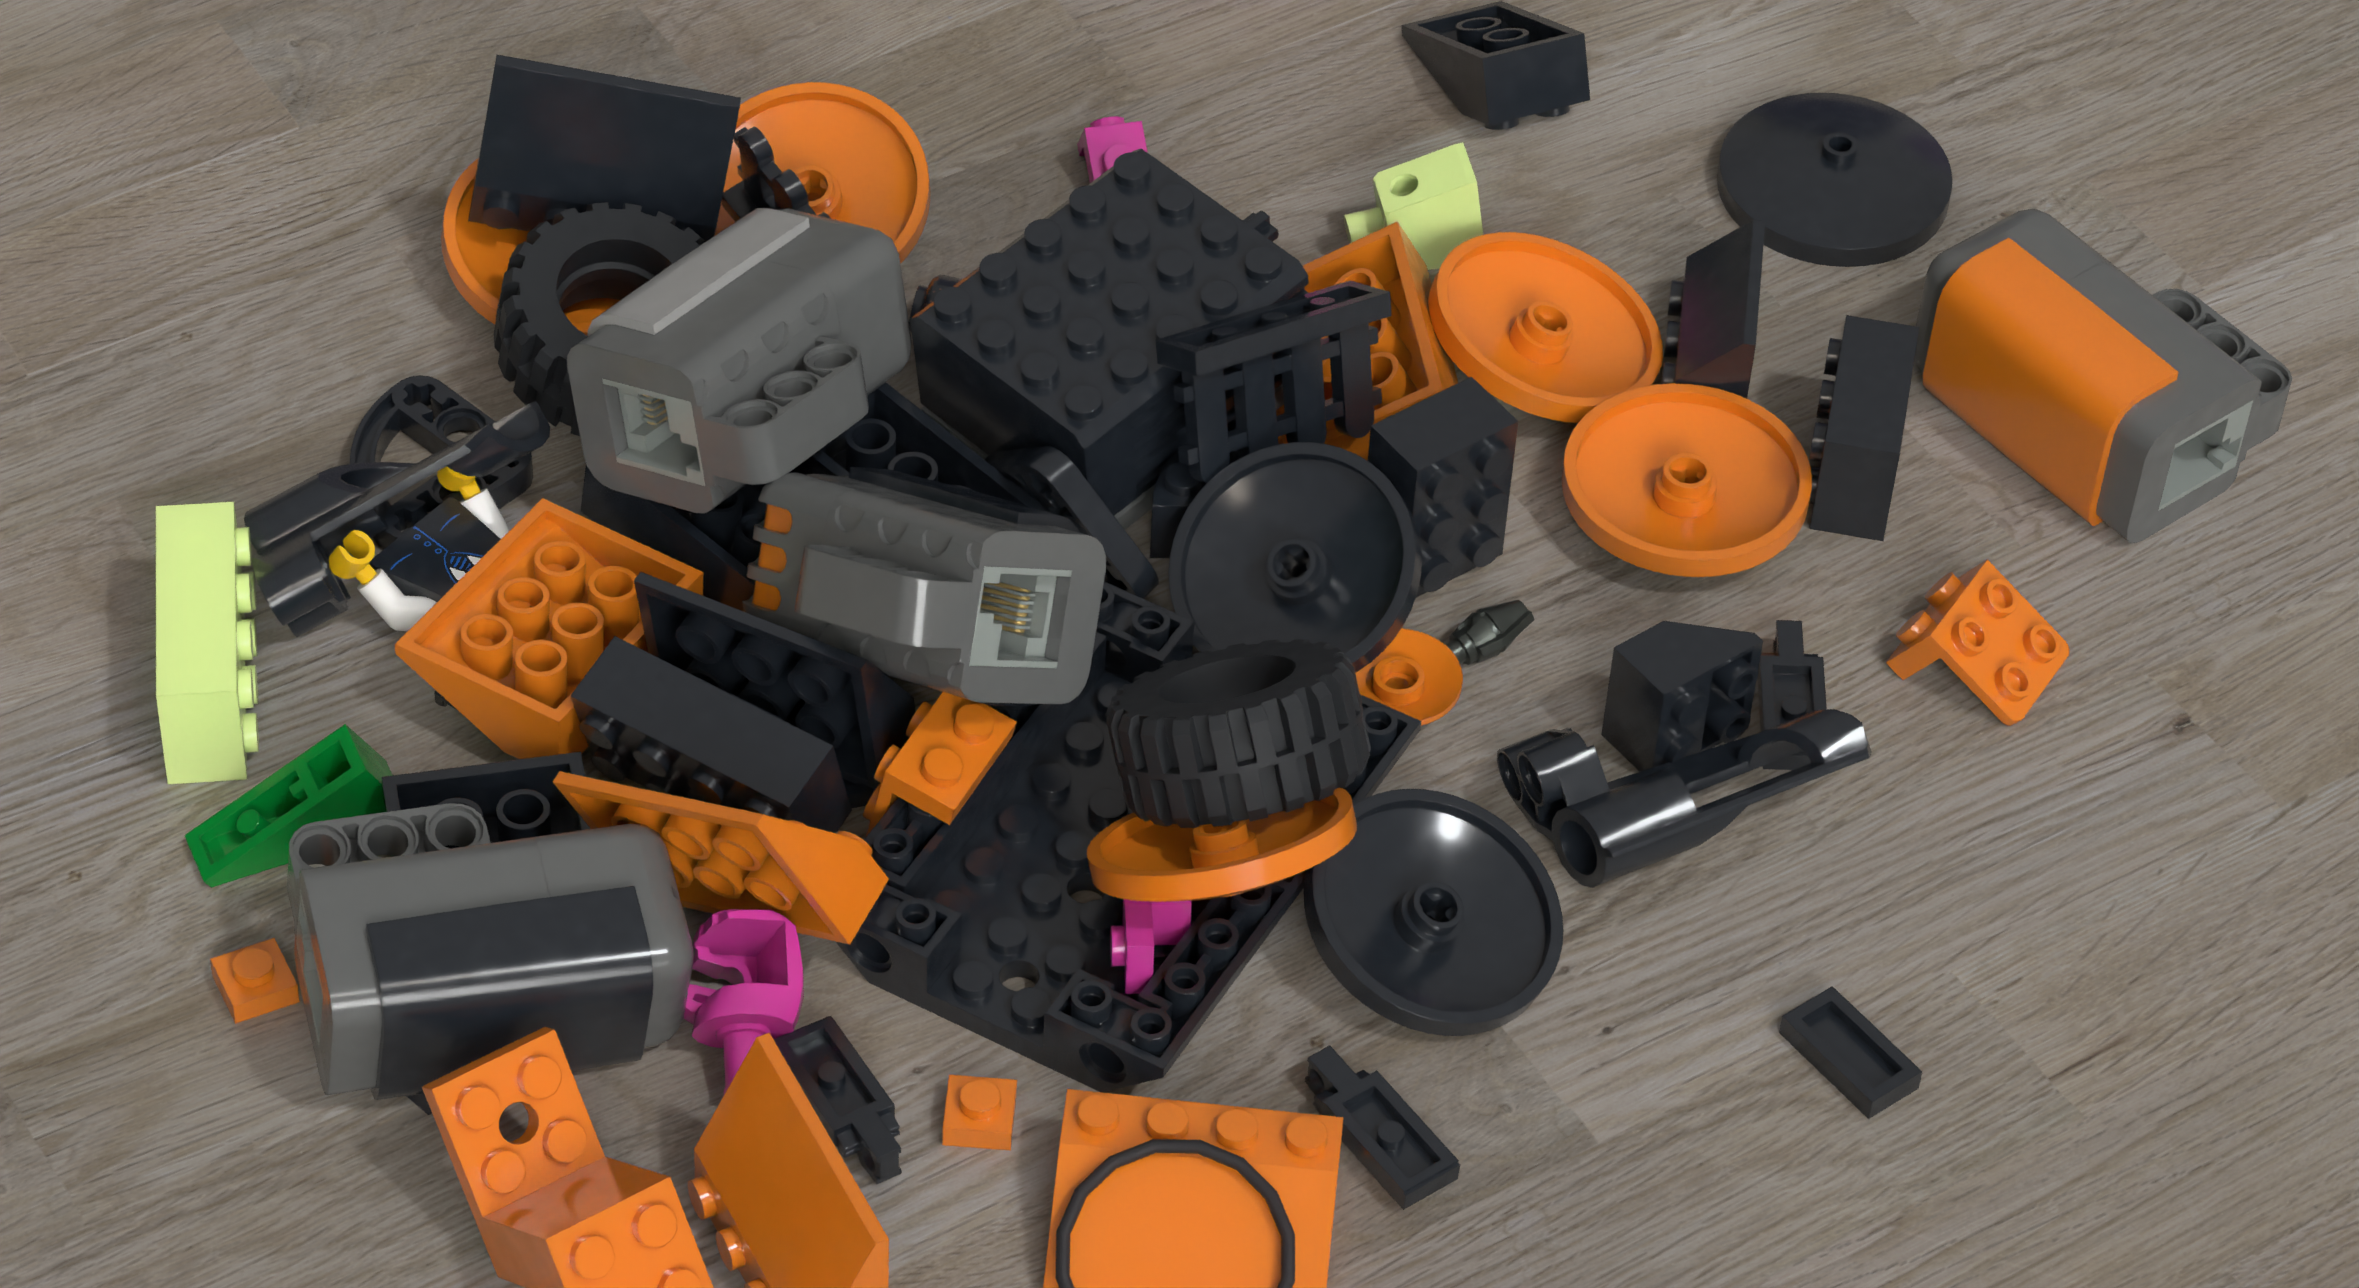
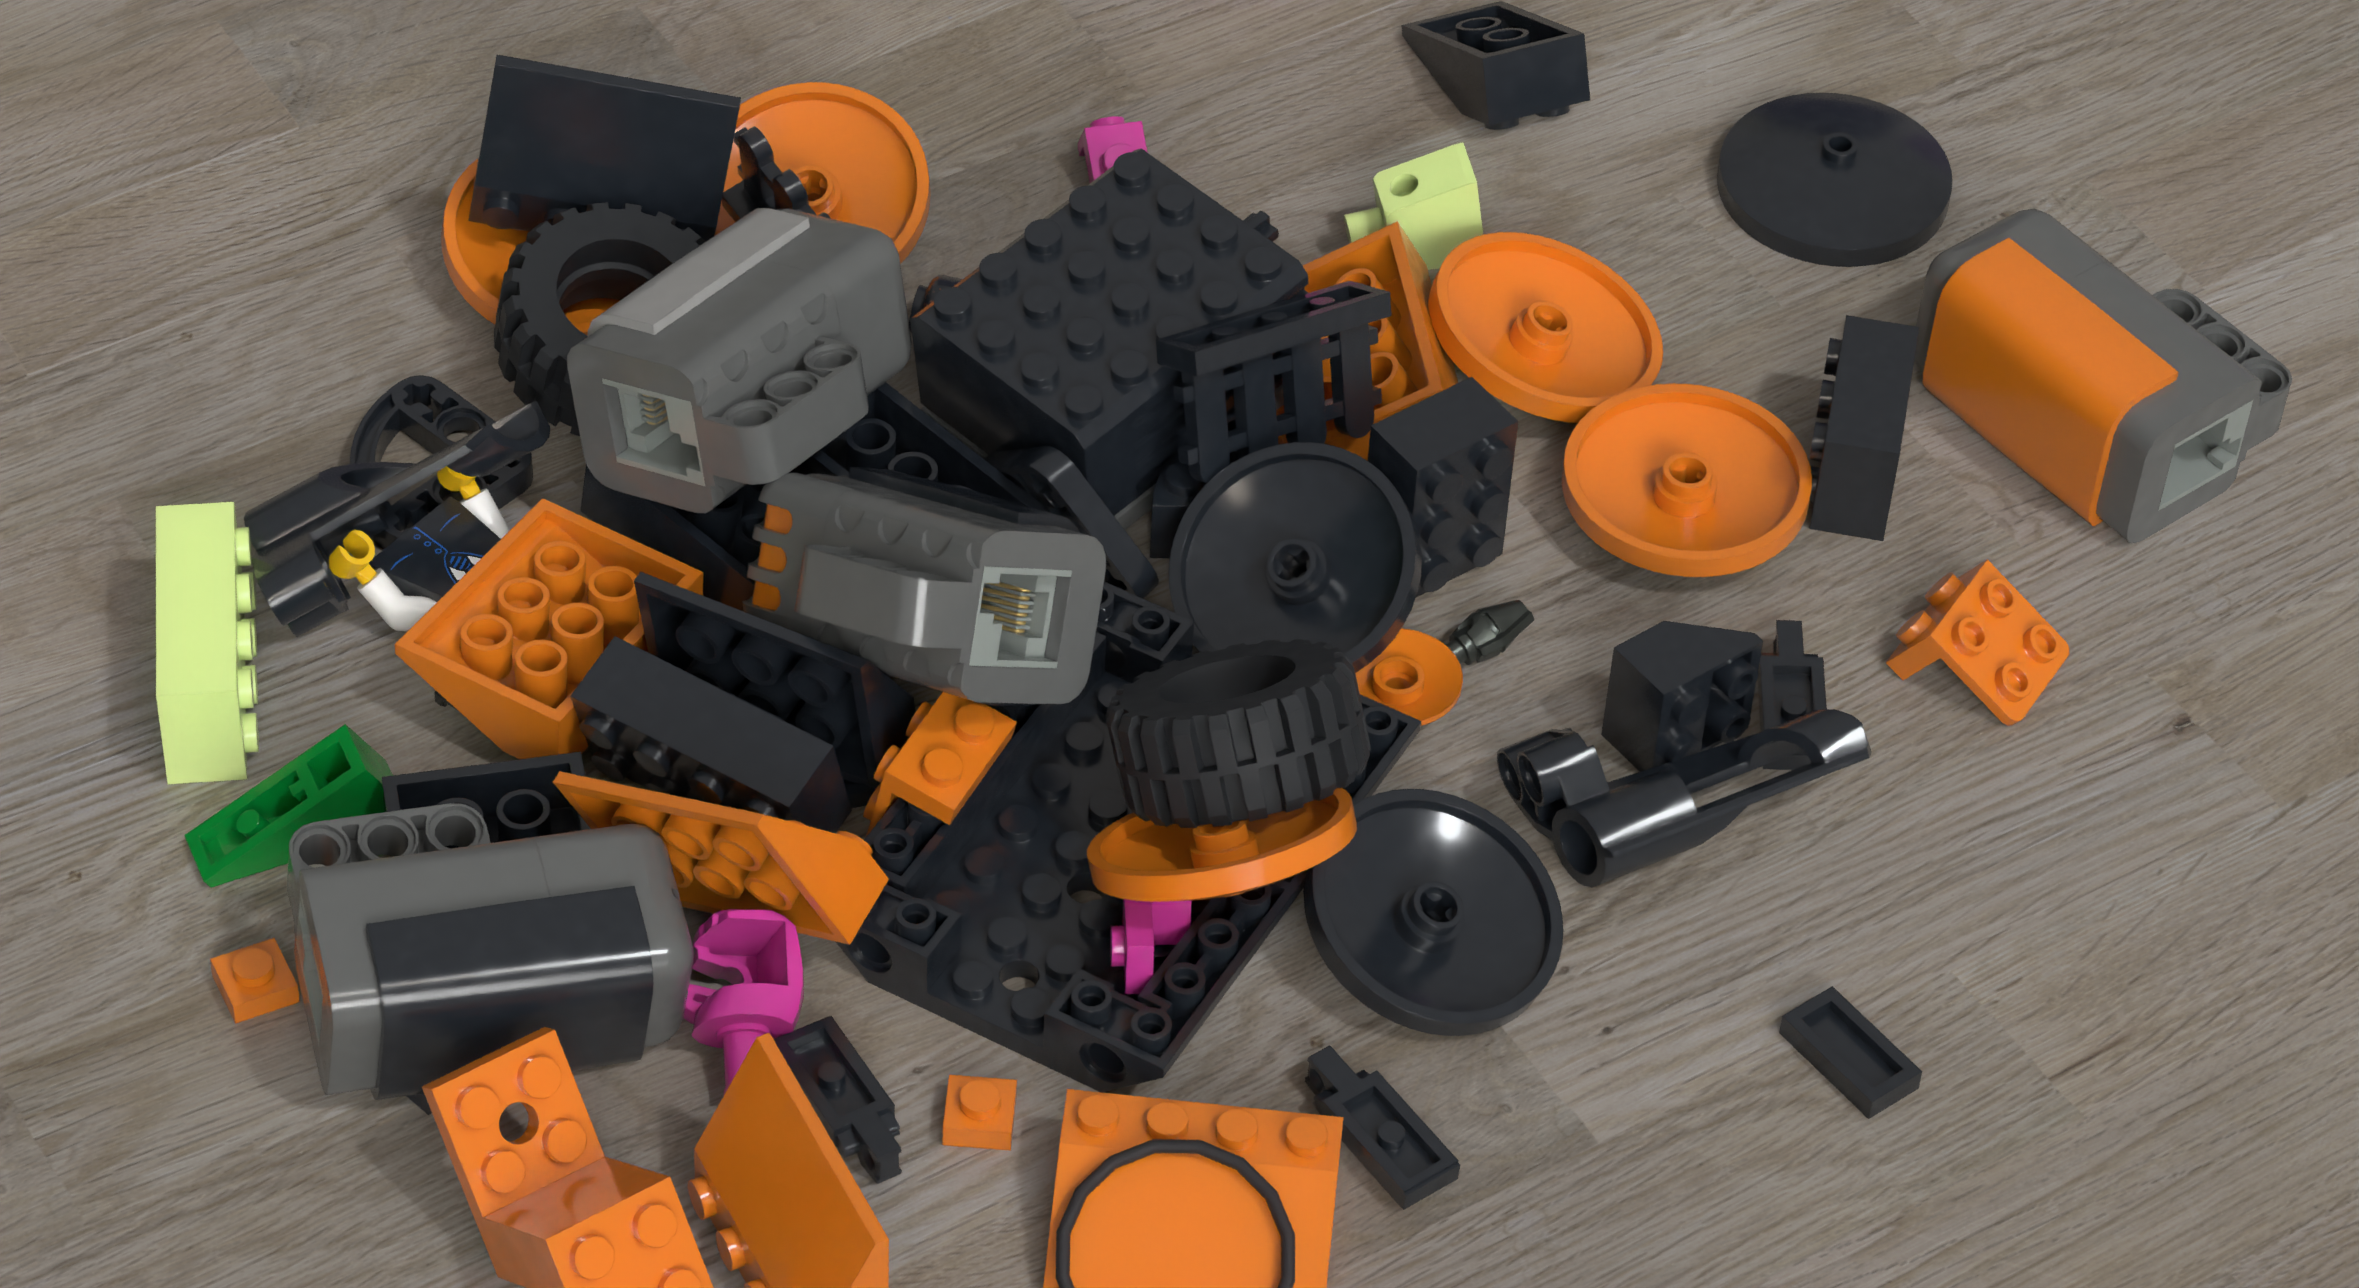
(1717, 313): black slope -> none

